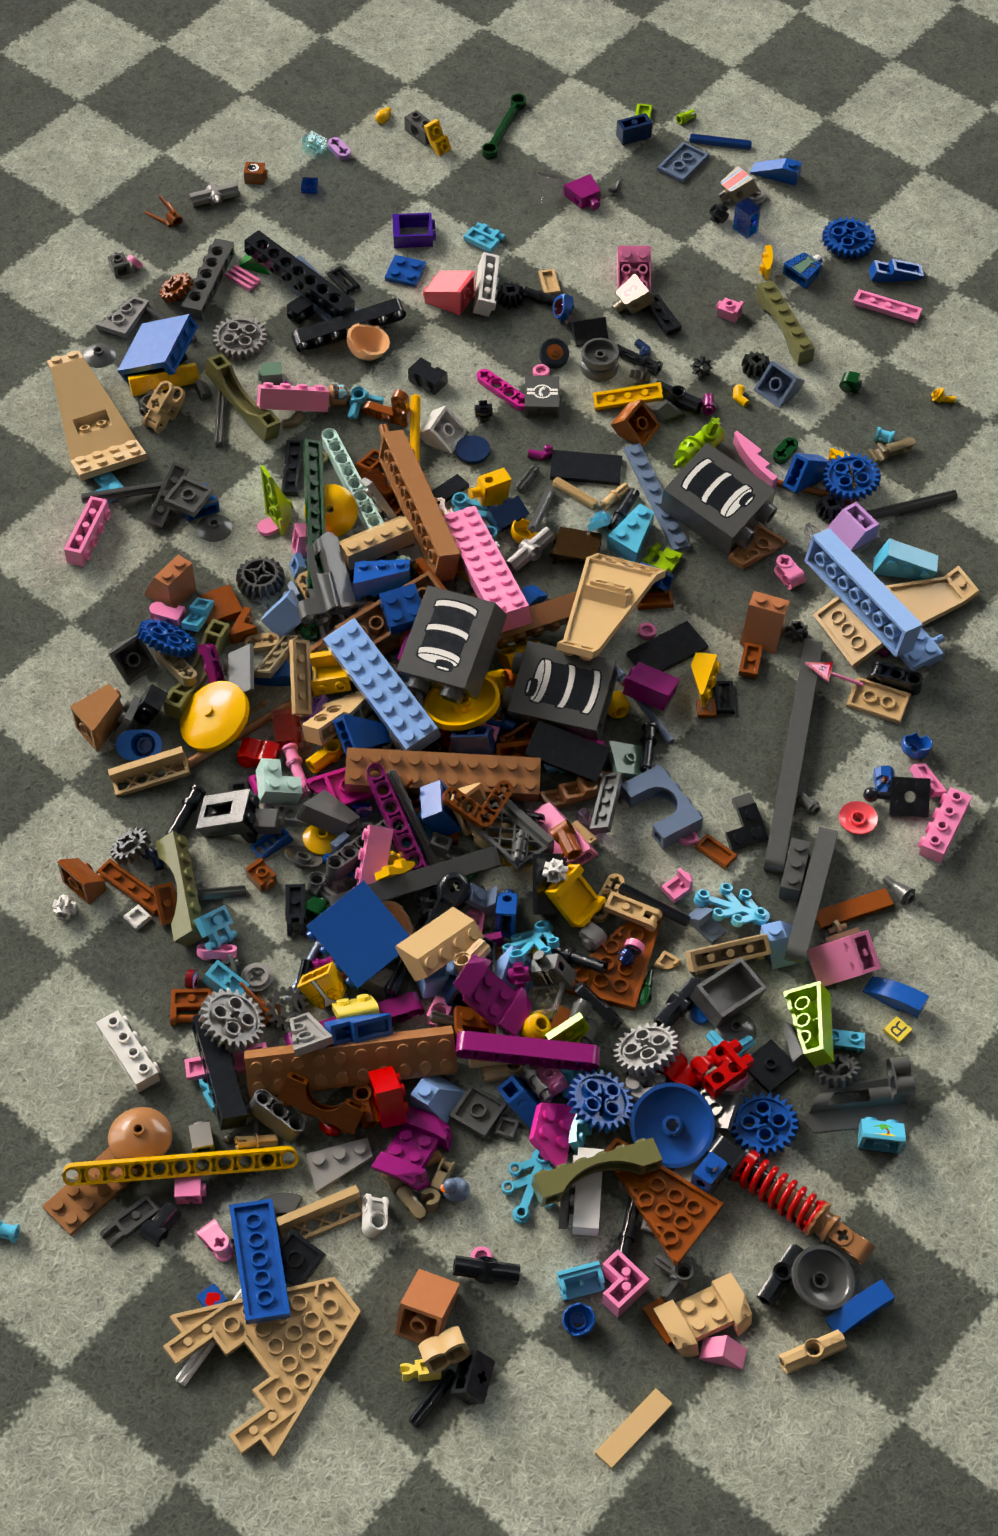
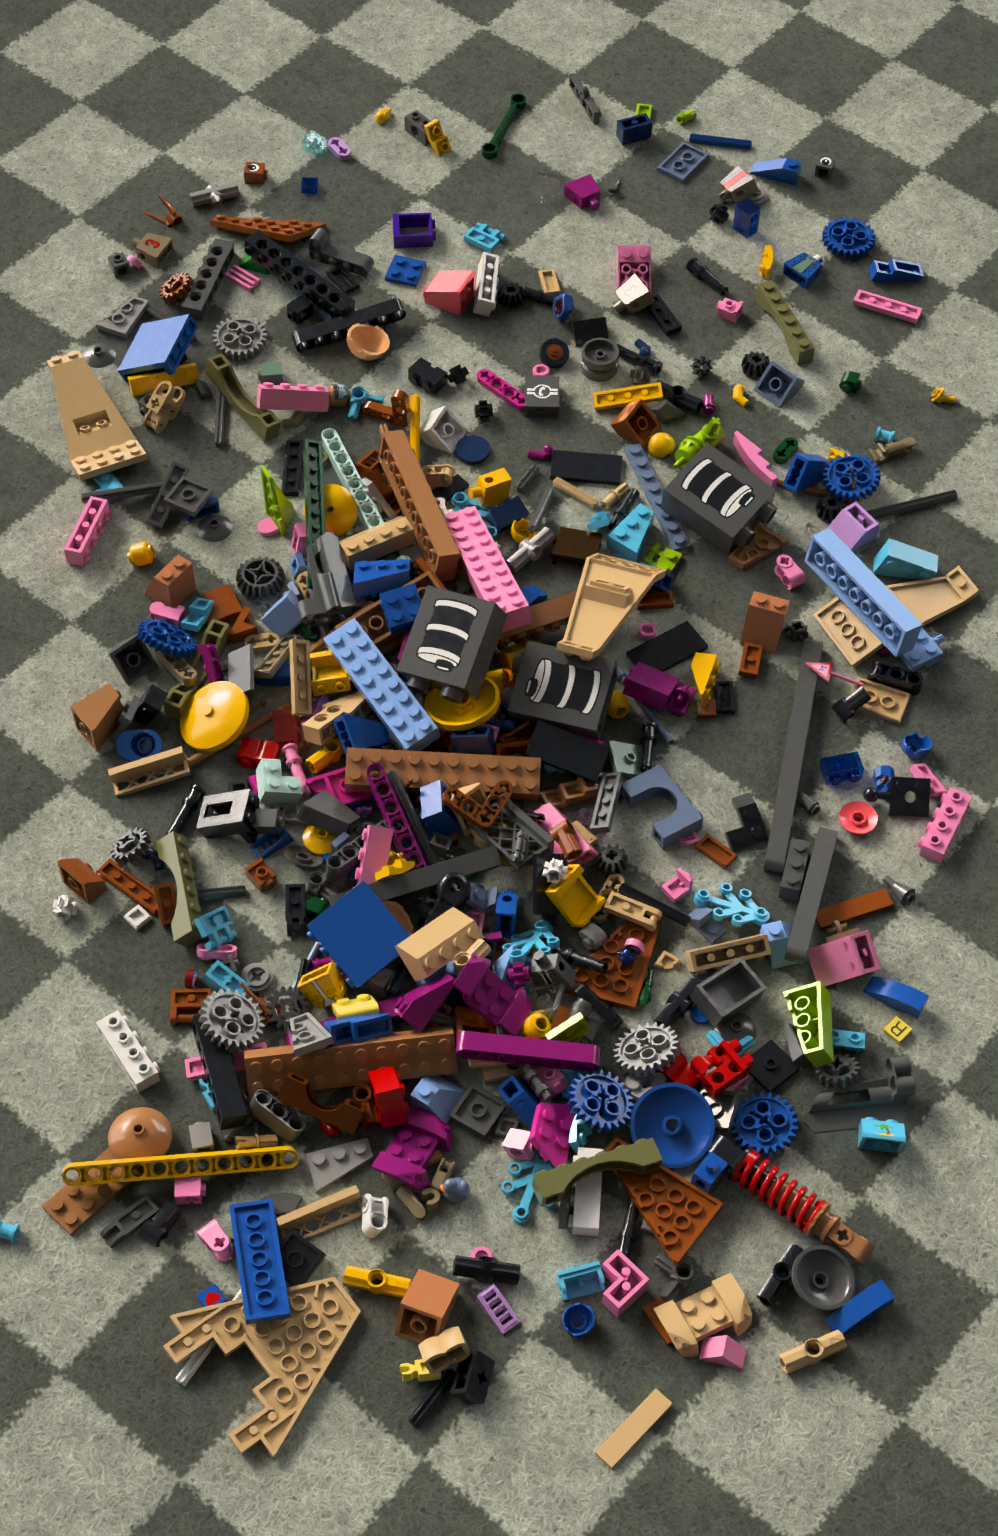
(141, 554): none -> yellow head
(153, 248): none -> dark tan torso
(276, 229): none -> dark orange wing
(336, 255): none -> dark grey beam
(363, 1279): none -> yellow piece
(422, 1002): none -> magenta slope
(436, 476): none -> tan piece
(457, 374): none -> black gear
(486, 1306): none -> lavender slope
(518, 1145): none -> brick
(583, 96): none -> dark grey hinge
(611, 860): none -> dark grey gear
(661, 445): none -> yellow hair
(681, 699): none -> magenta hips
(701, 271): none -> black pin
(825, 166): none -> dark grey brick
(841, 768): none -> clear blue brick
(847, 706): none -> black piece

